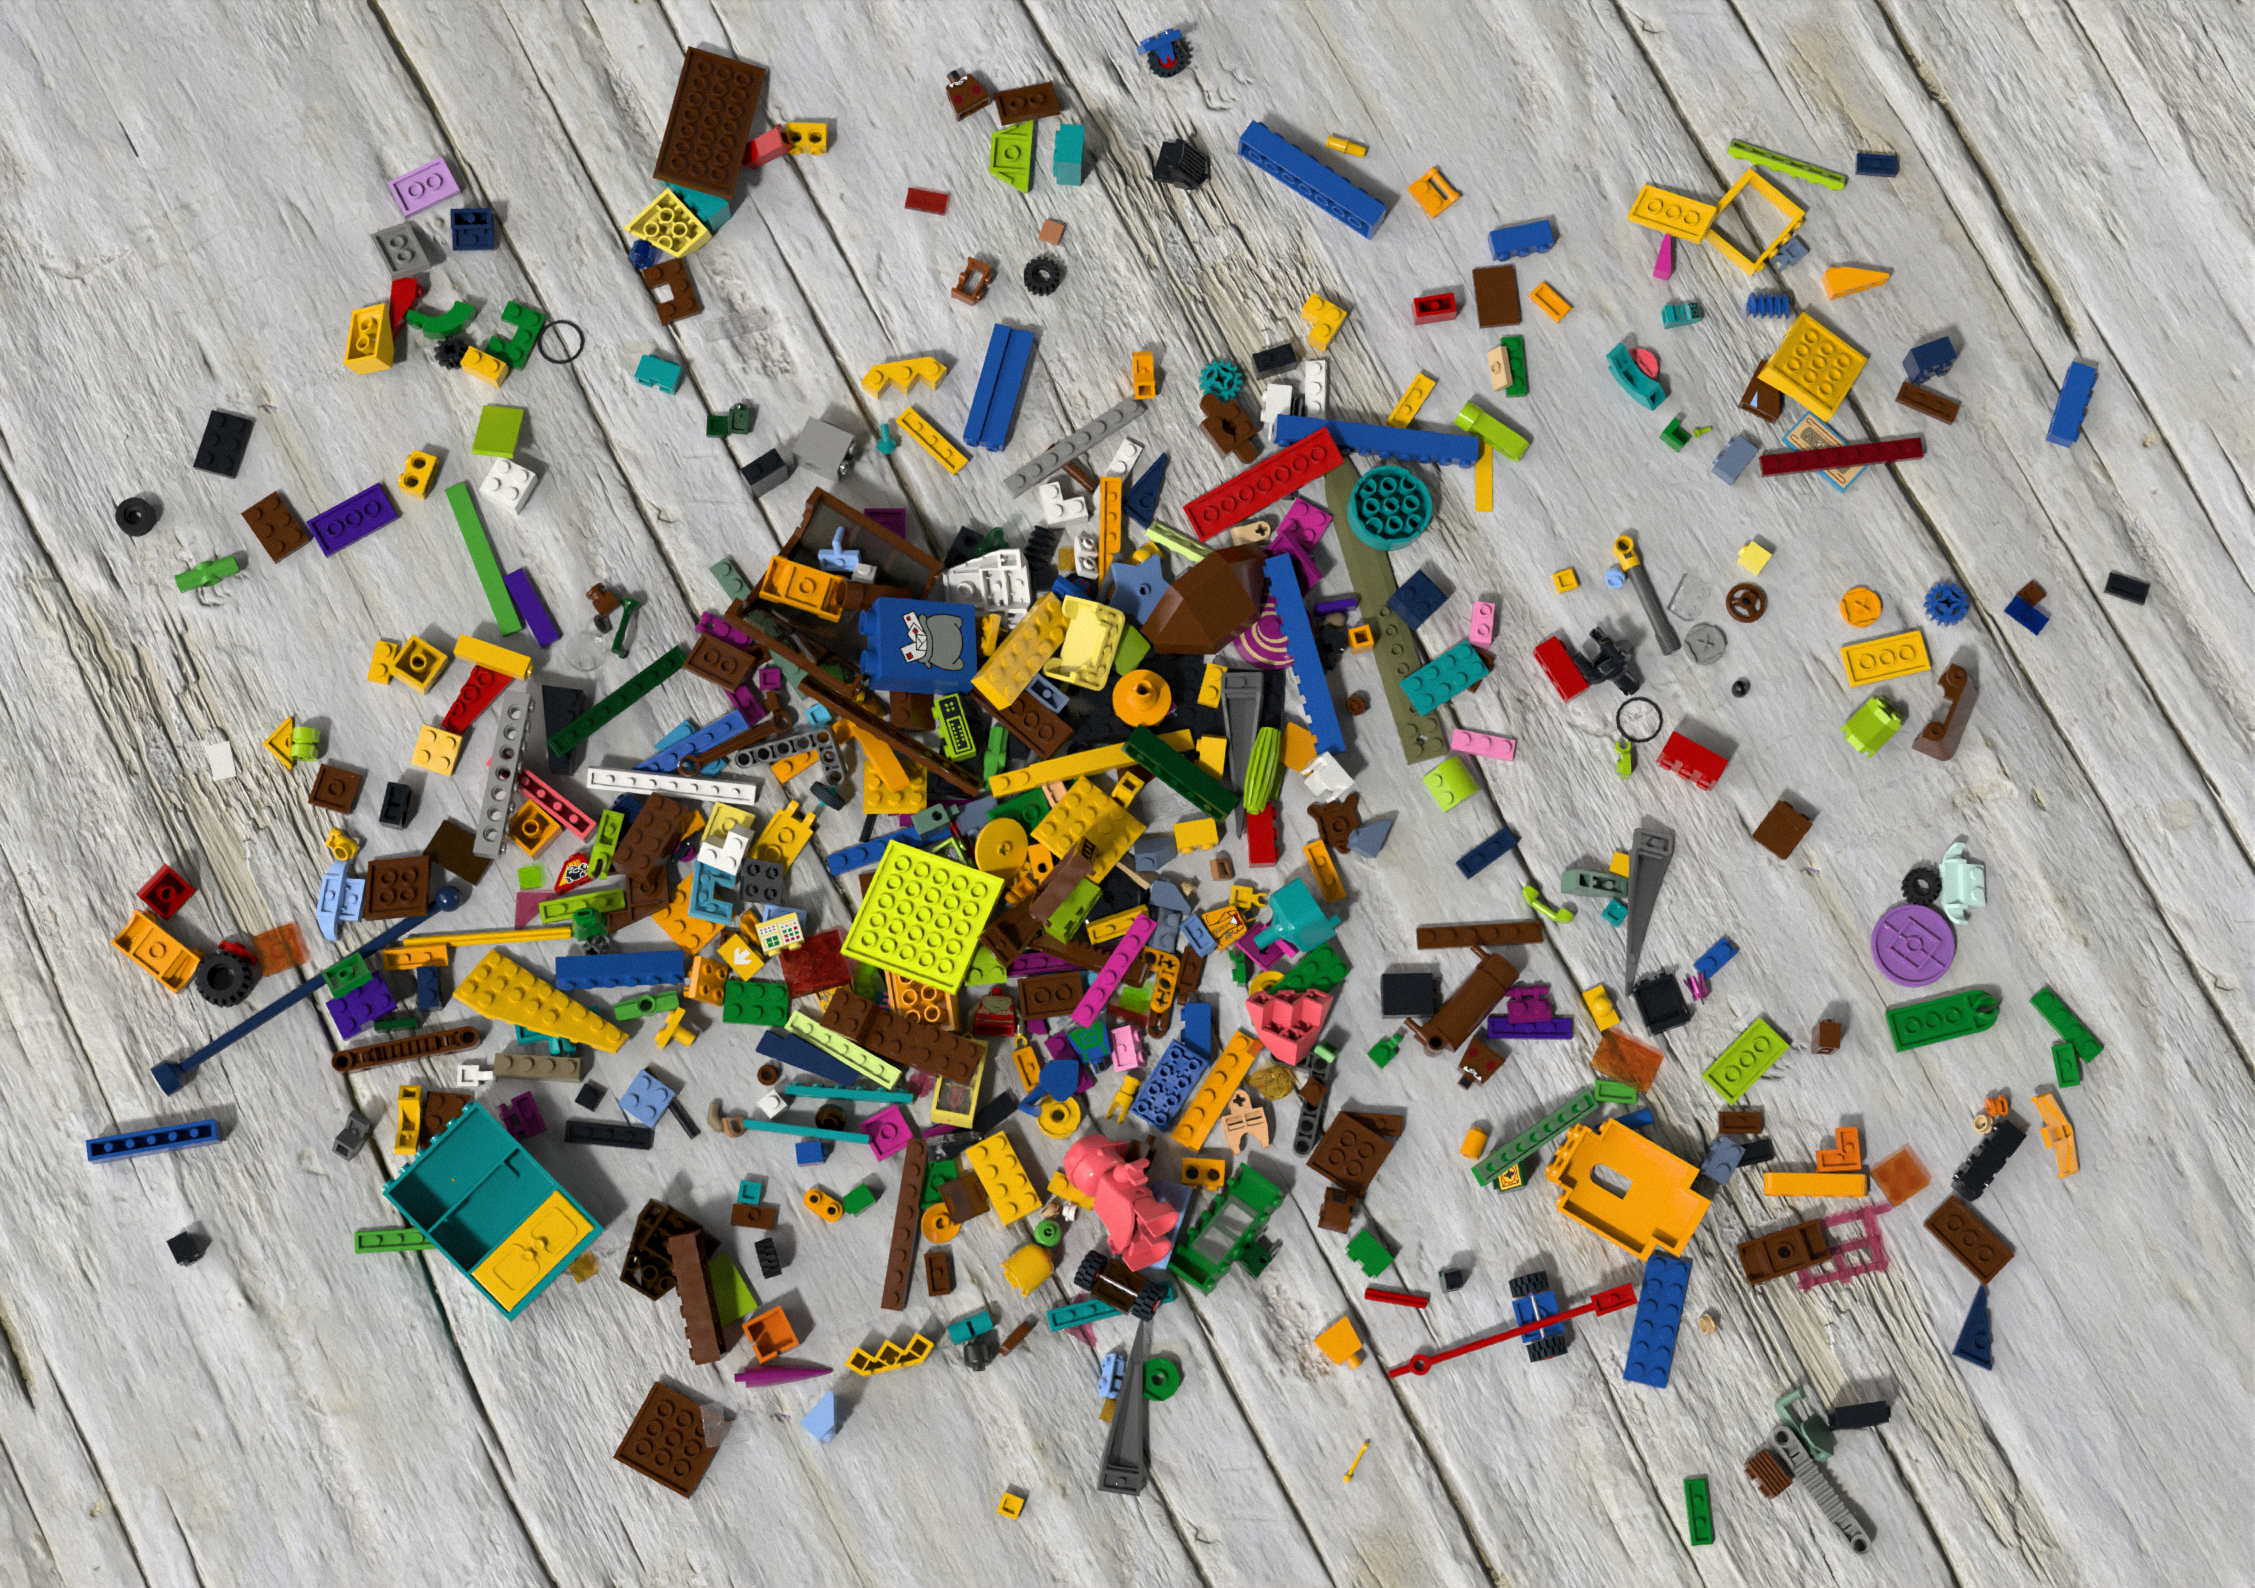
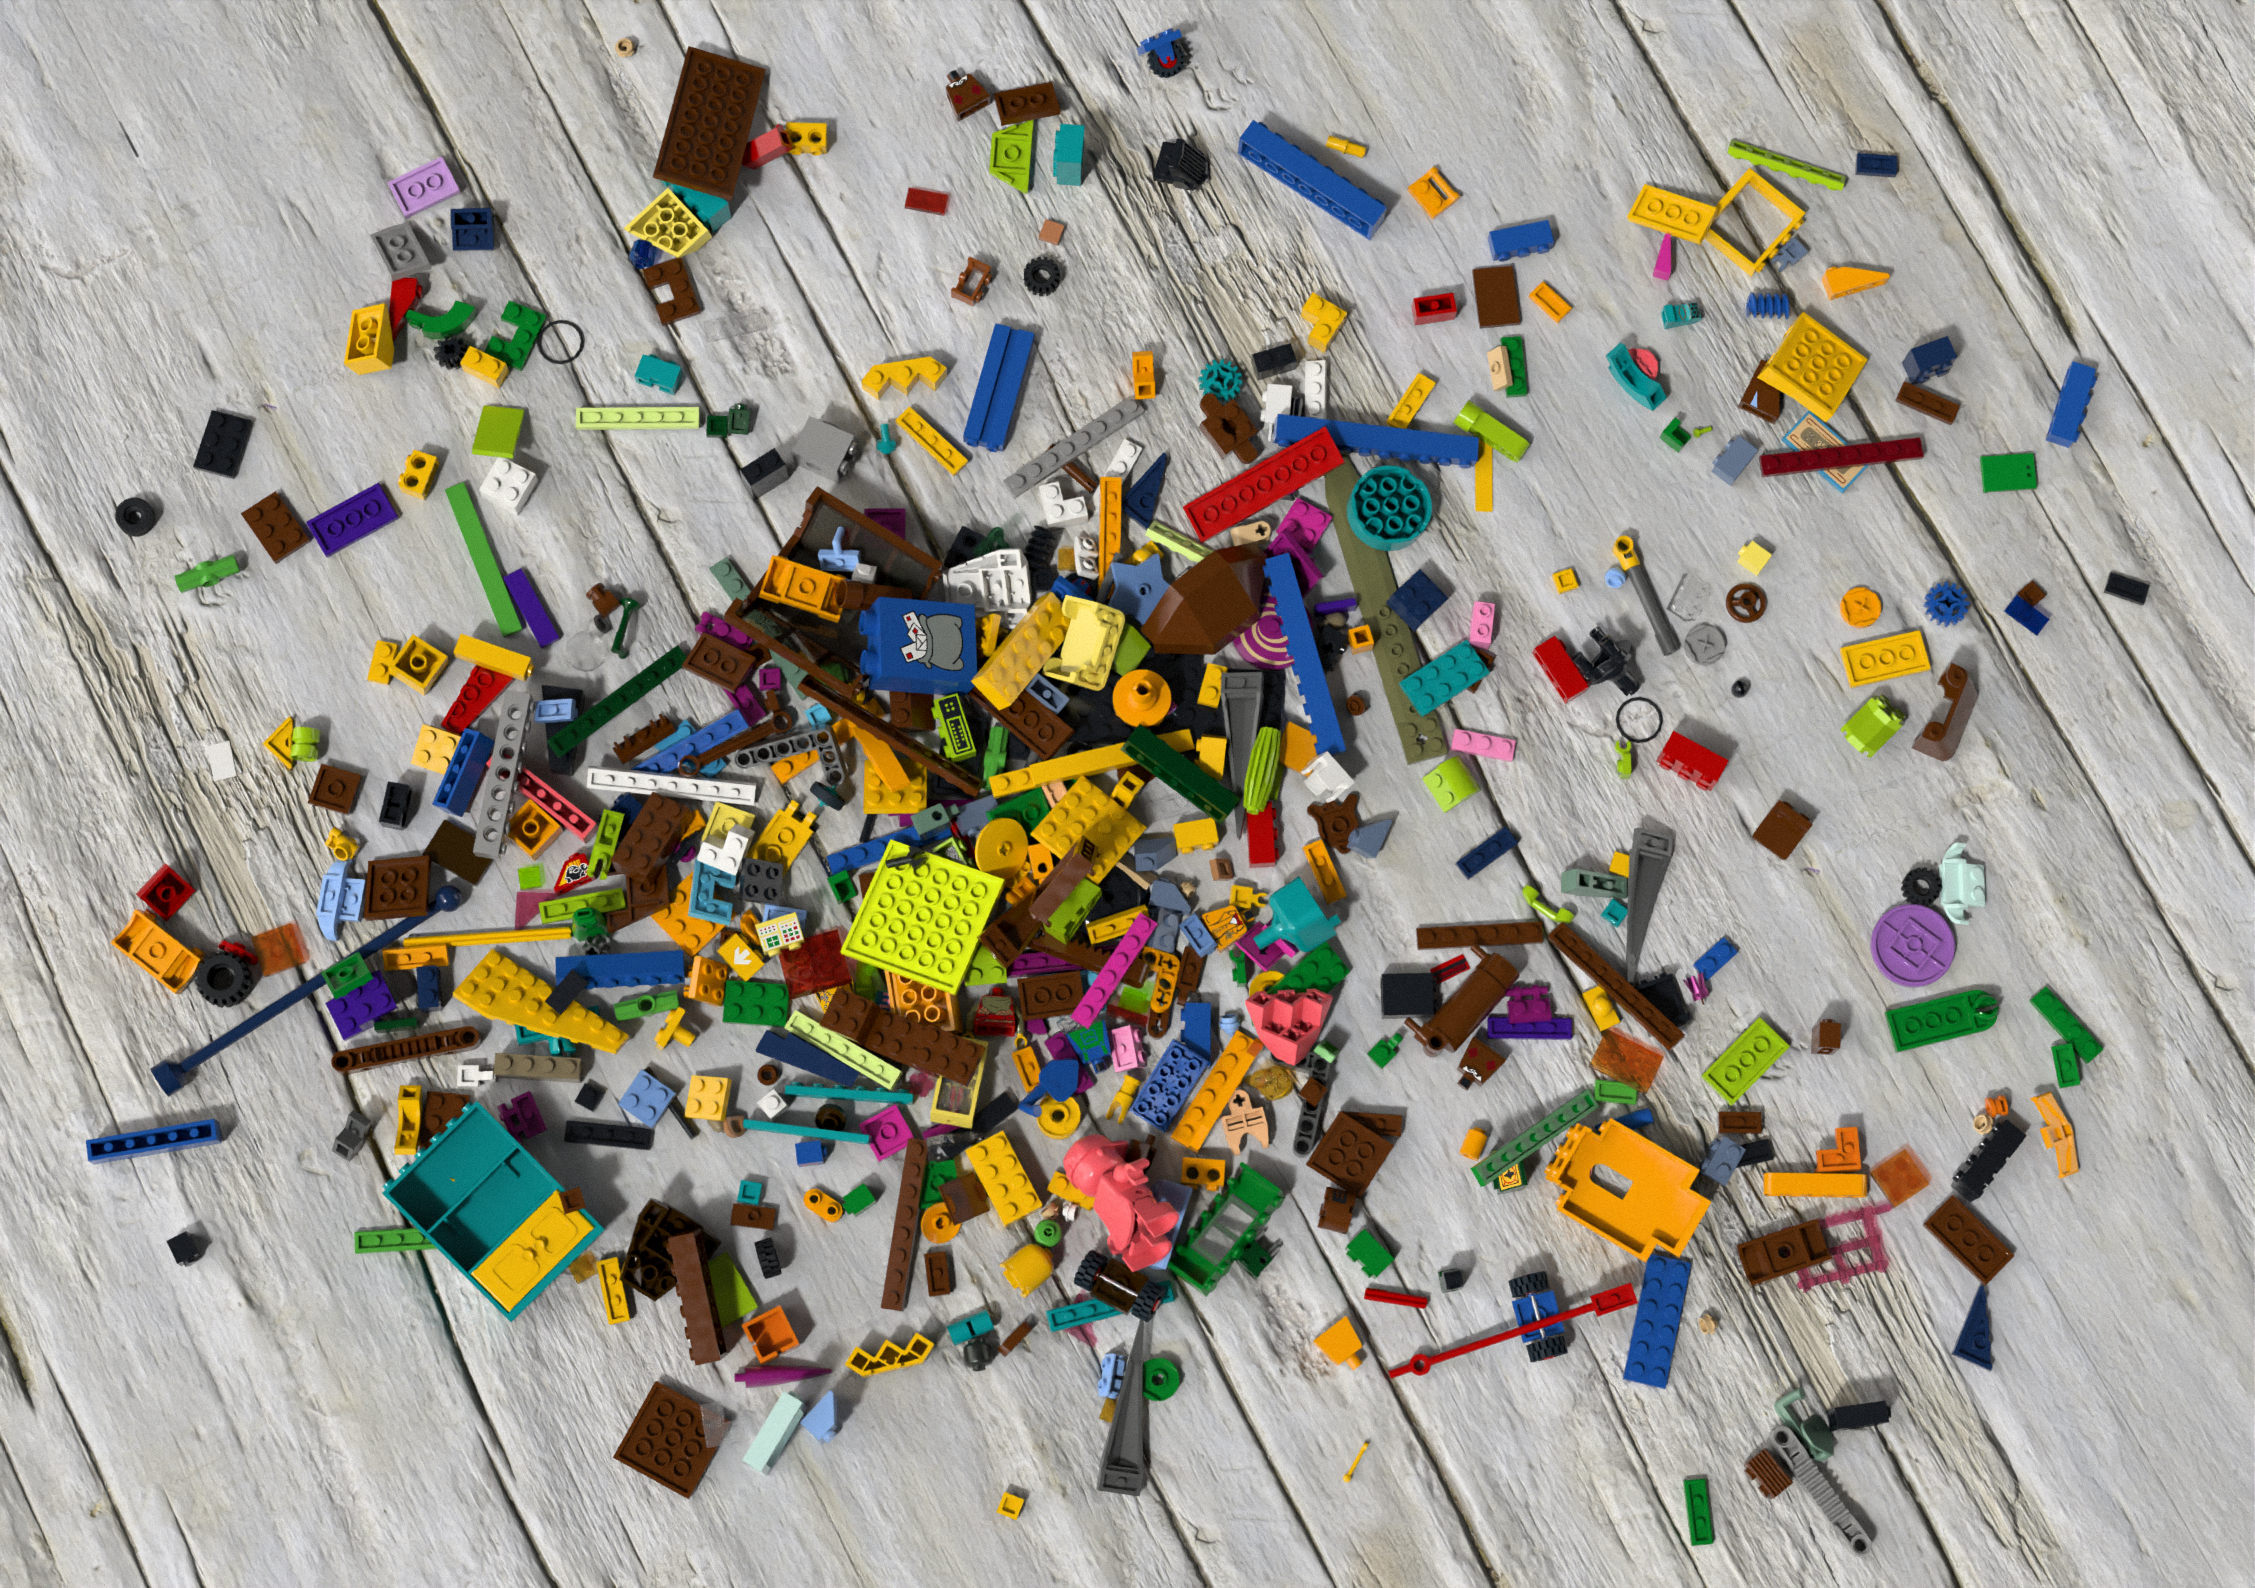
(463, 772): none -> blue brick
(555, 711): none -> medium blue plate
(566, 991): none -> black tile
(572, 1200): none -> reddish brown plate
(613, 1291): none -> yellow plate
(624, 42): none -> tan plate
(637, 418): none -> yellowish green plate
(643, 739): none -> reddish brown plate
(708, 1098): none -> yellow plate
(775, 1432): none -> light aqua window
(841, 887): none -> green panel
(909, 859): none -> pearl dark grey bar
(1229, 1023): none -> light blue plate
(1450, 969): none -> sticker
(1616, 986): none -> reddish brown plate
(2008, 472): none -> green container

